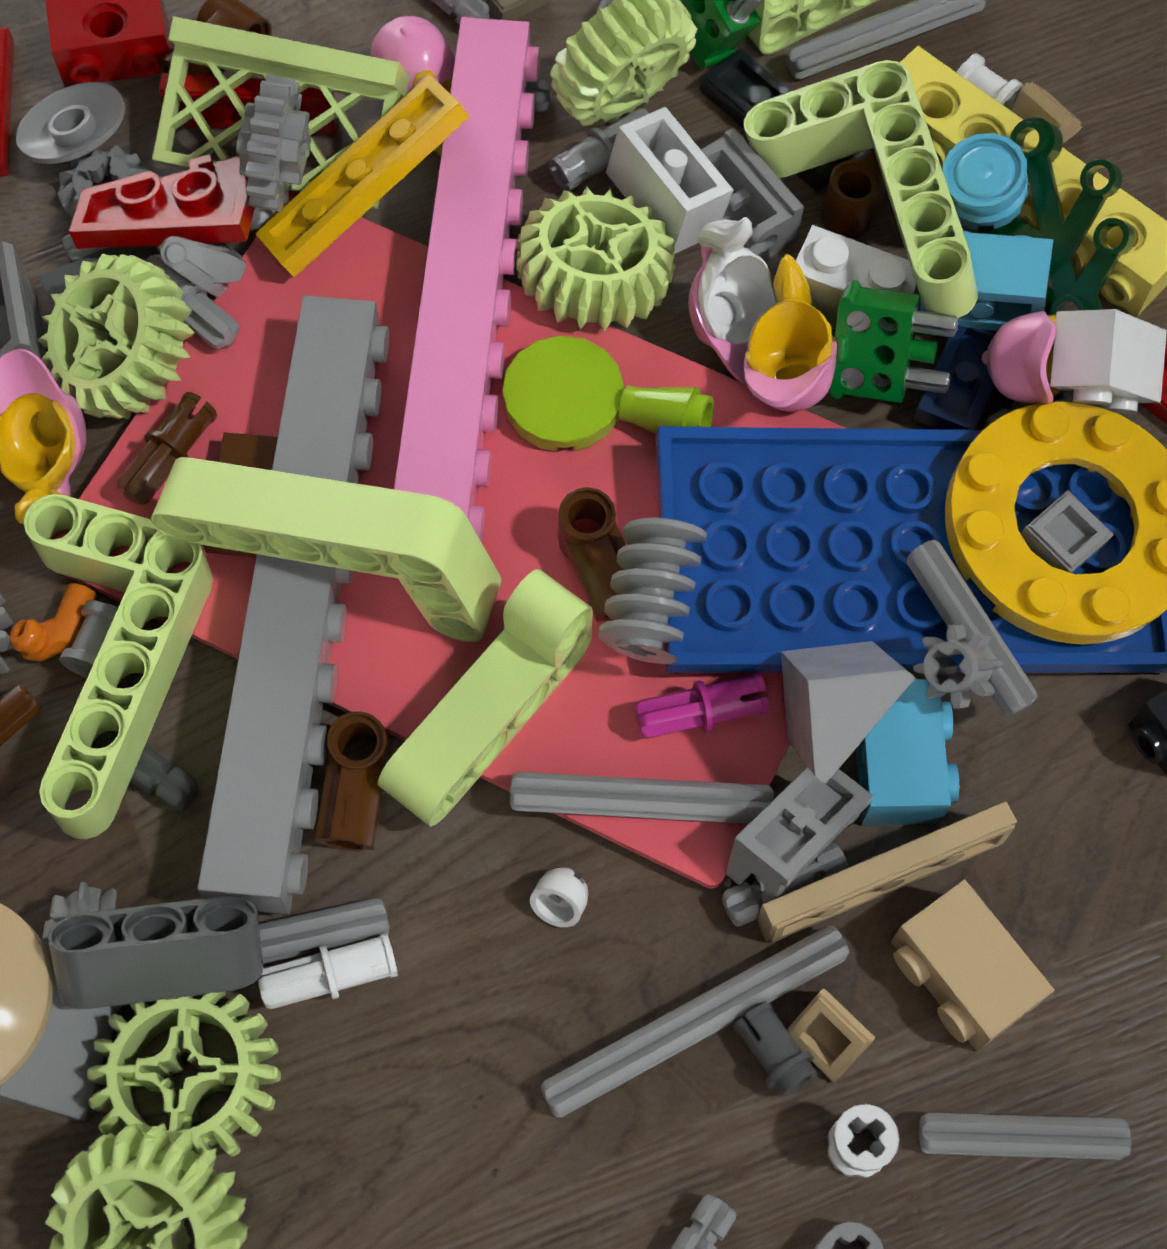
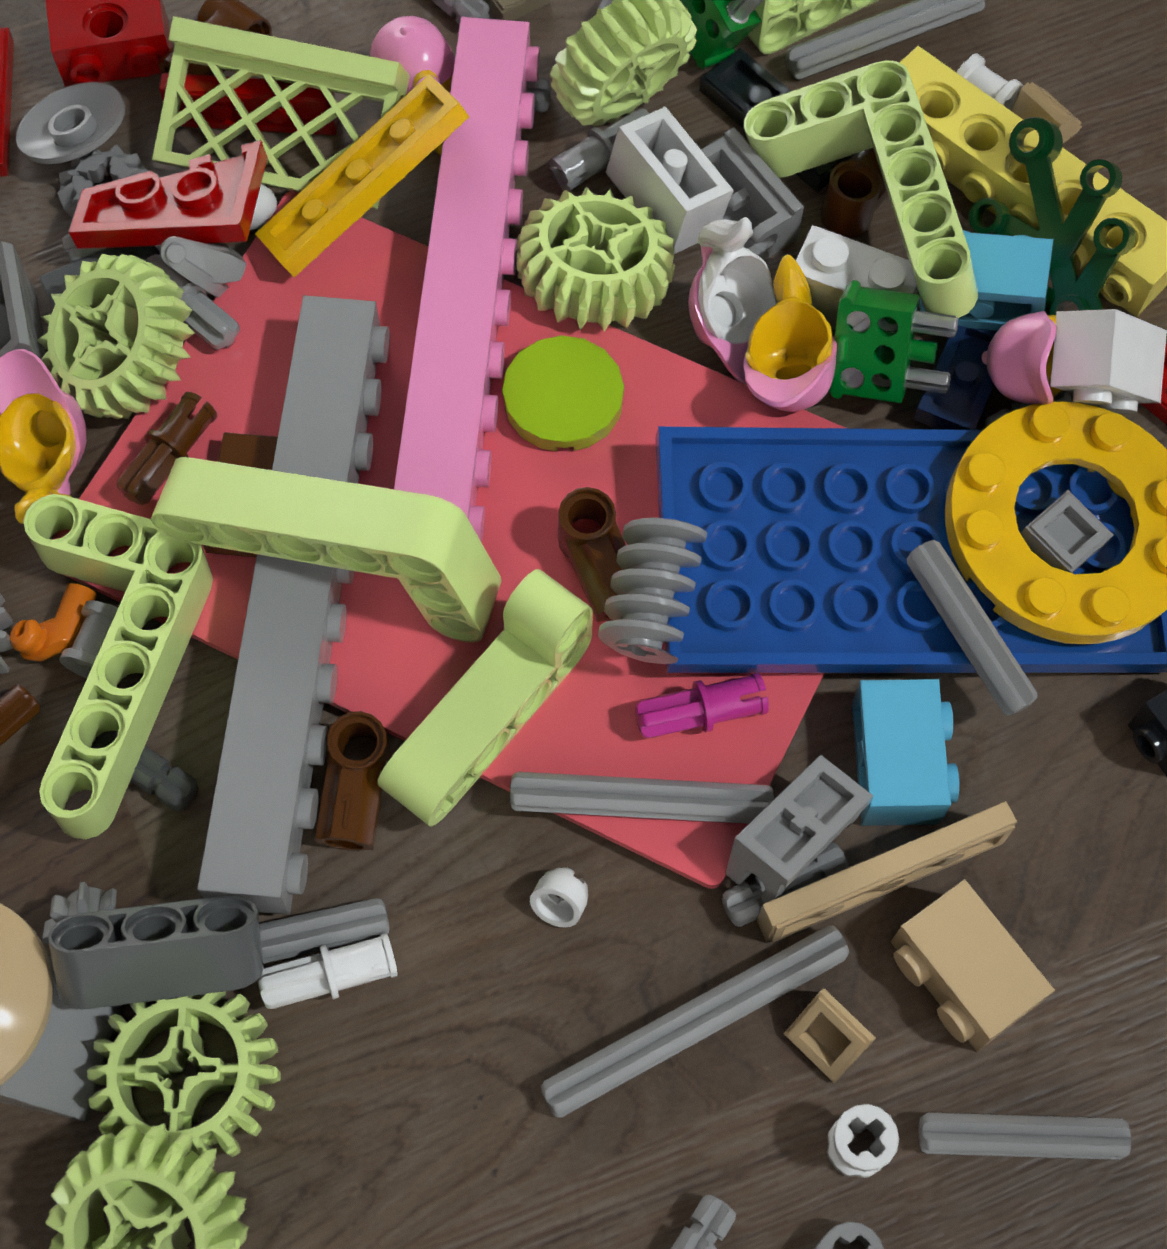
(274, 143): light grey gear -> none
(666, 407): lime cone -> none
(775, 1050): dark grey pin -> none
(837, 699): light grey slope -> none
(976, 665): light grey gear -> none
(986, 180): medium azure wheel -> none

